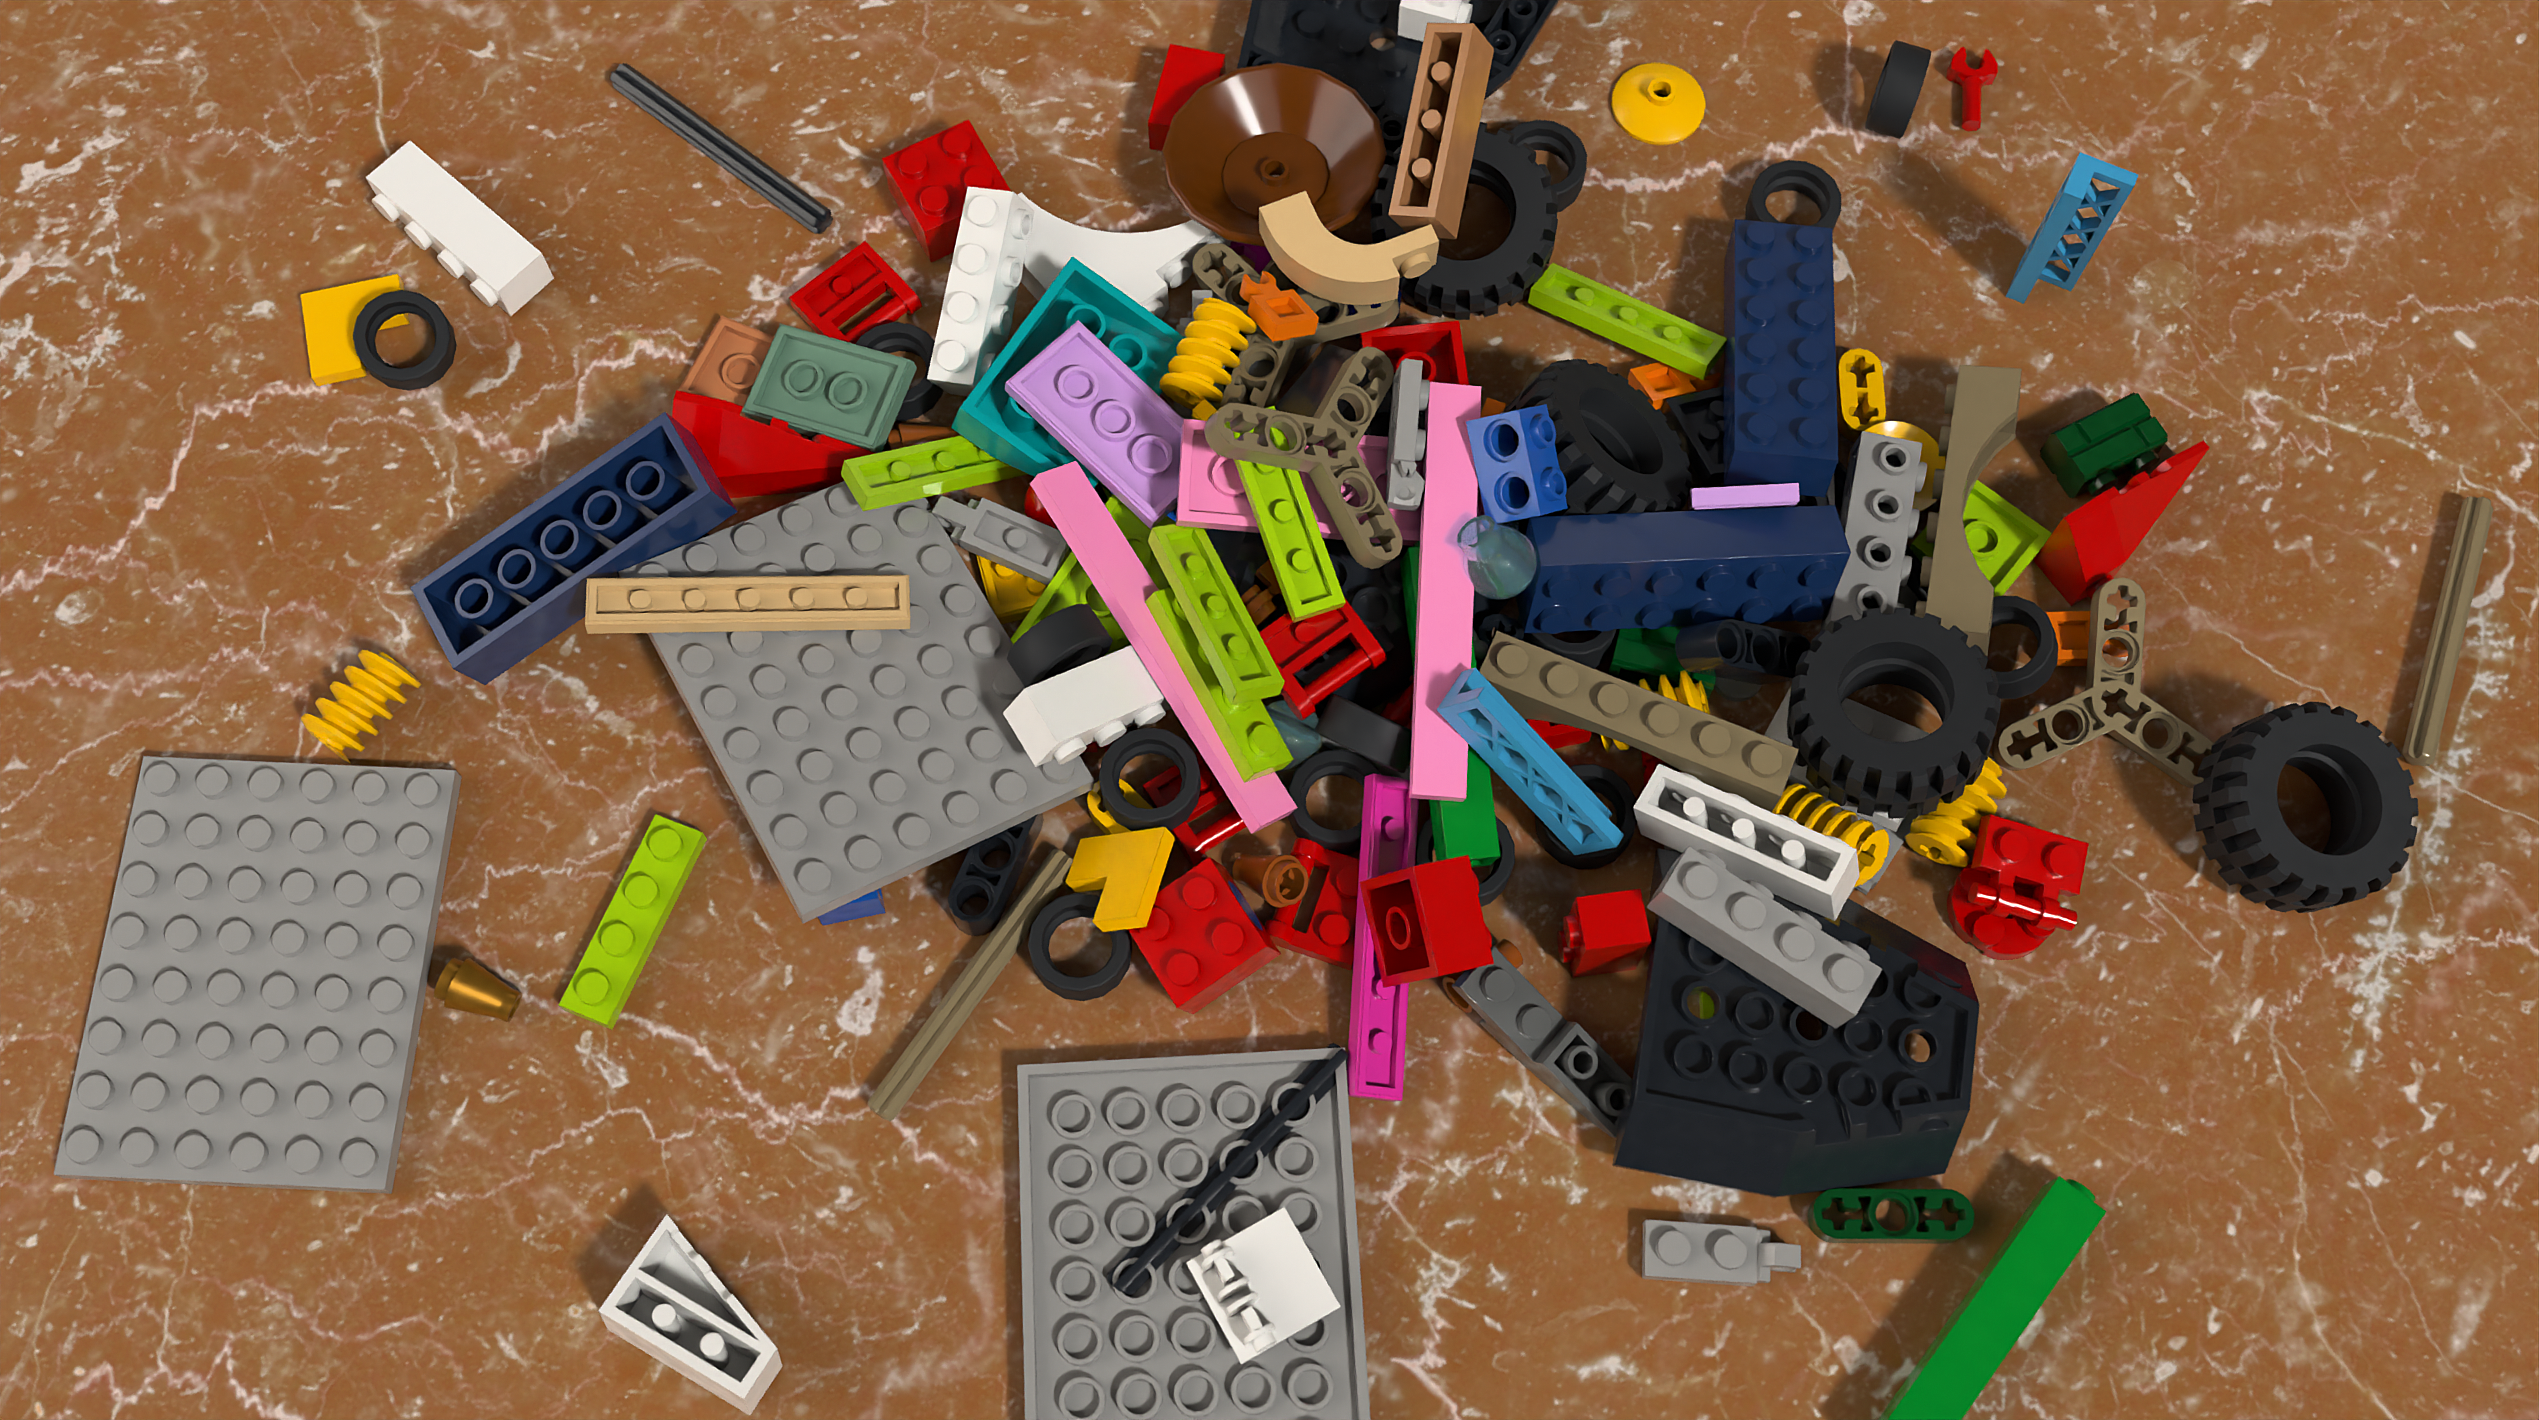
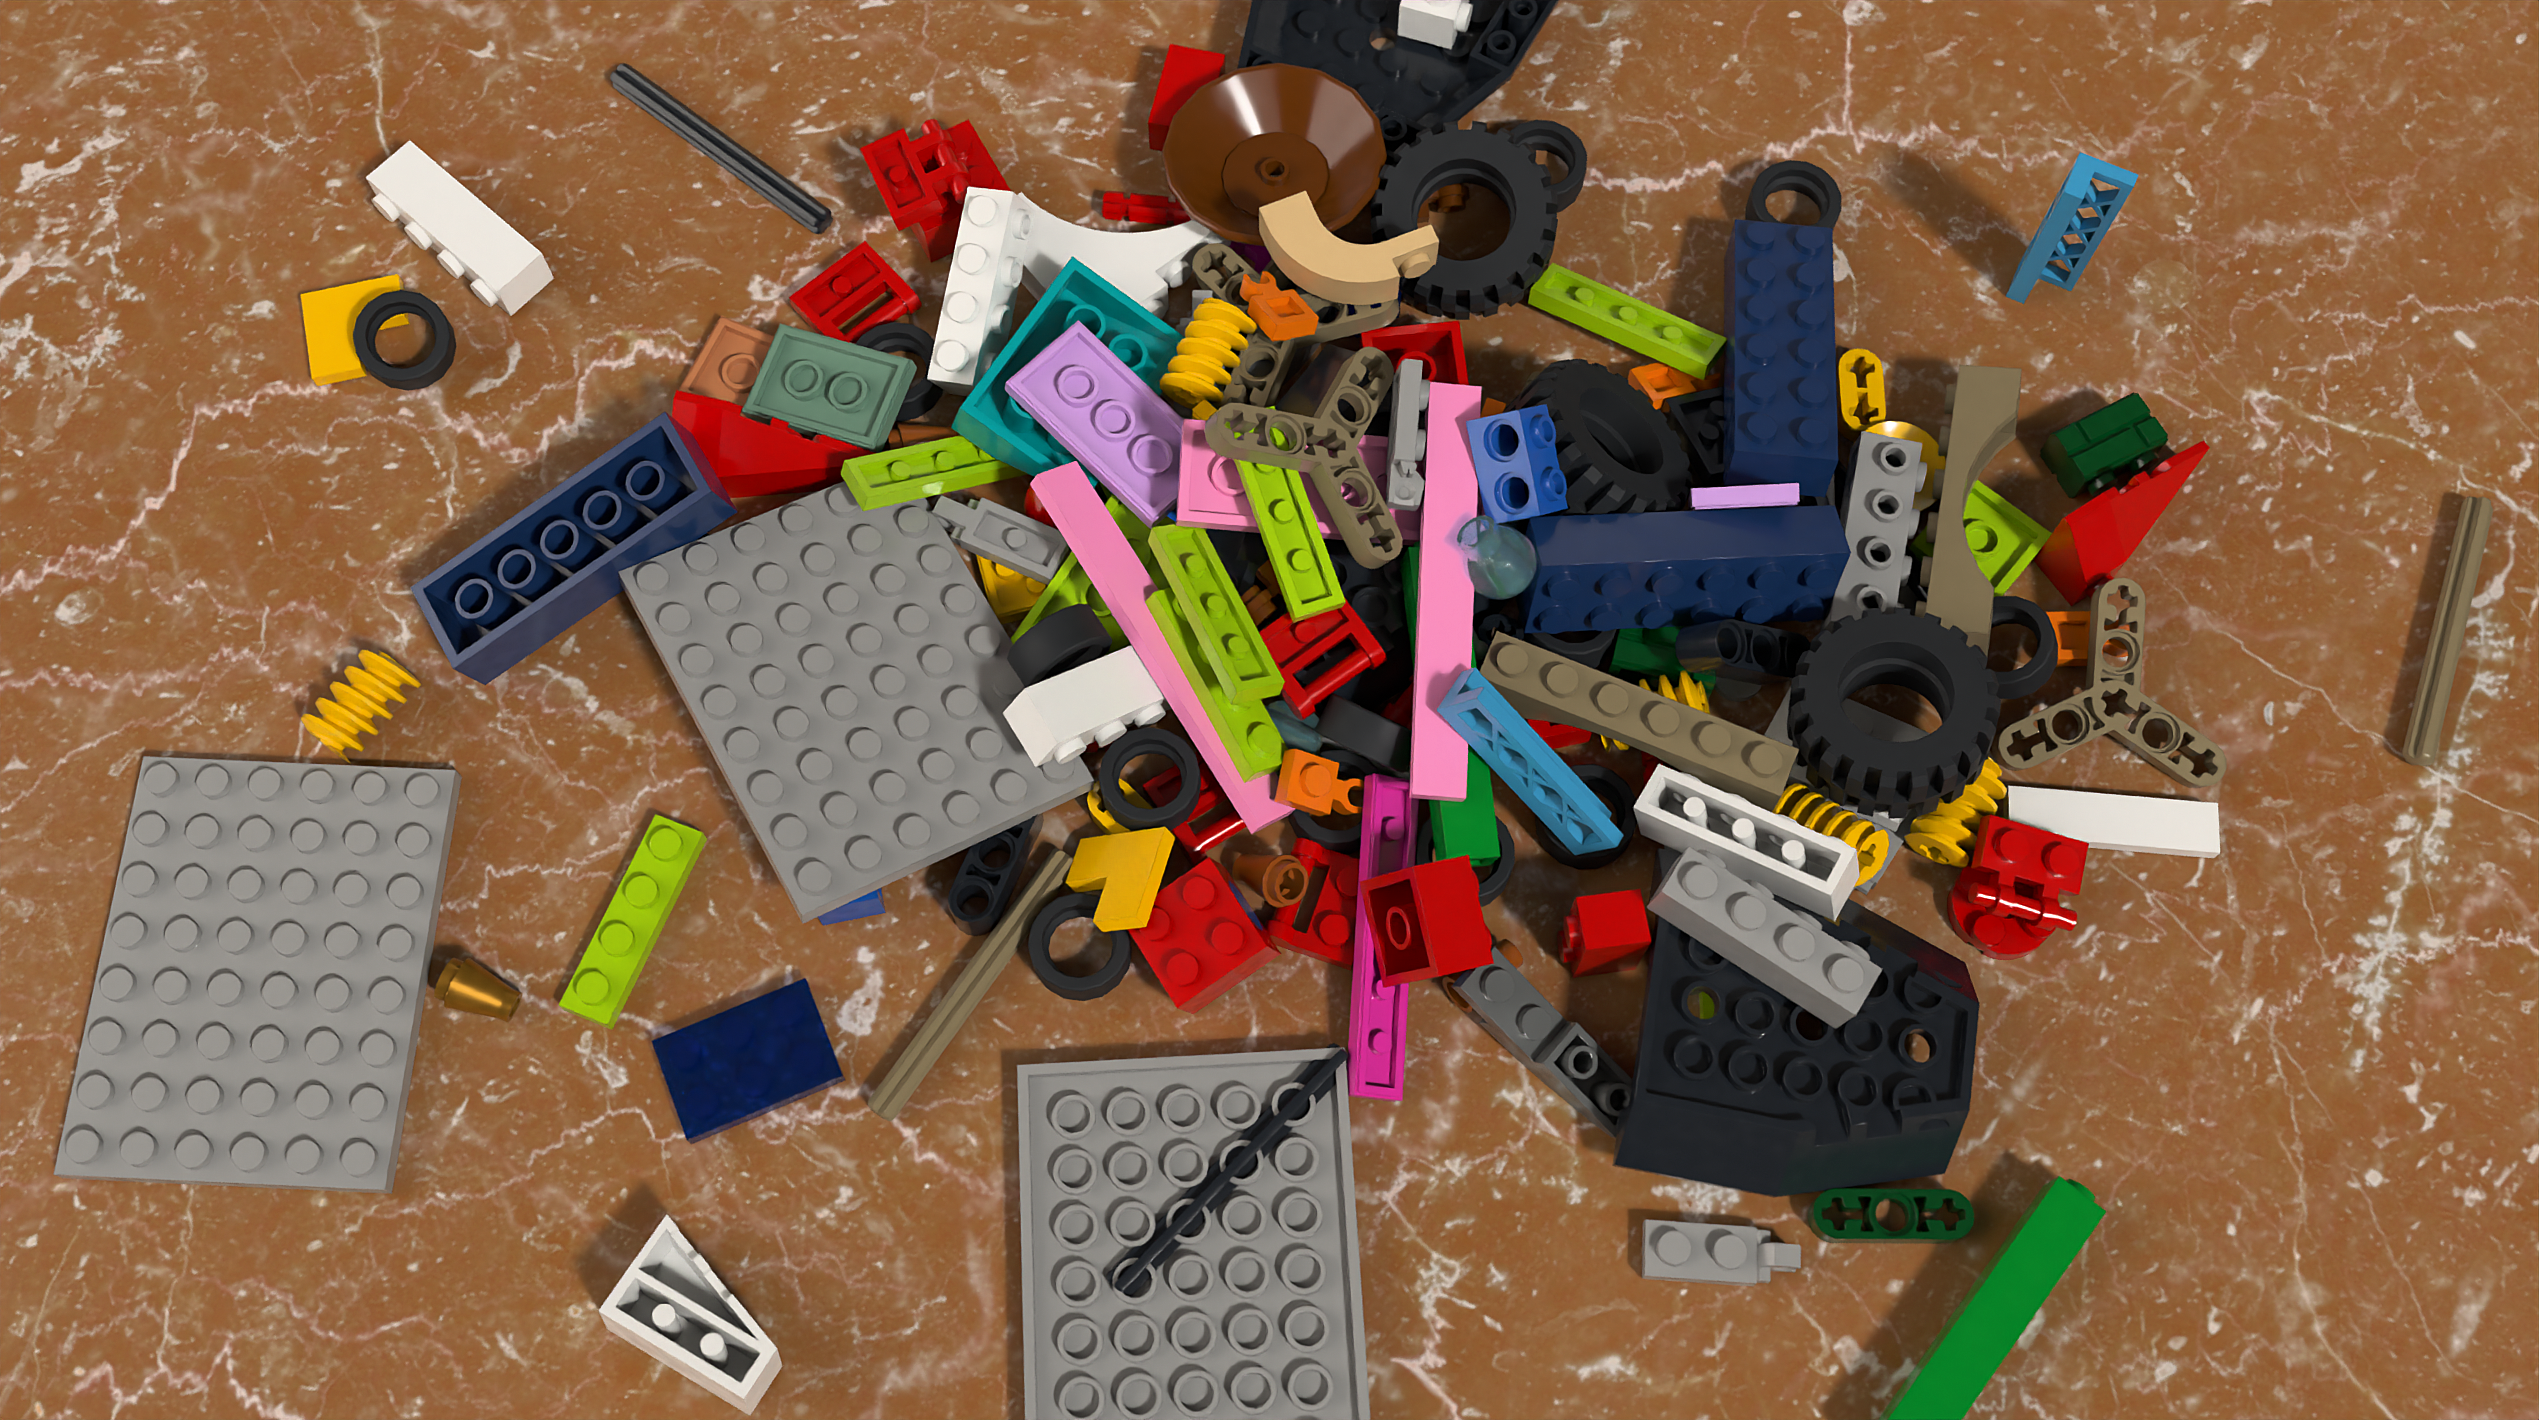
(747, 603): tan tile -> none
(748, 1061): none -> clear blue plate
(902, 179): none -> red plate
(1143, 208): none -> red axle
(1262, 1285): white hinge -> none
(1312, 785): none -> orange plate
(1441, 128): medium nougat brick -> none
(1657, 118): yellow dish -> none
(1898, 89): black tyre -> none
(1972, 83): red bar -> none
(2119, 820): none -> white tile
(2362, 788): black tyre -> none

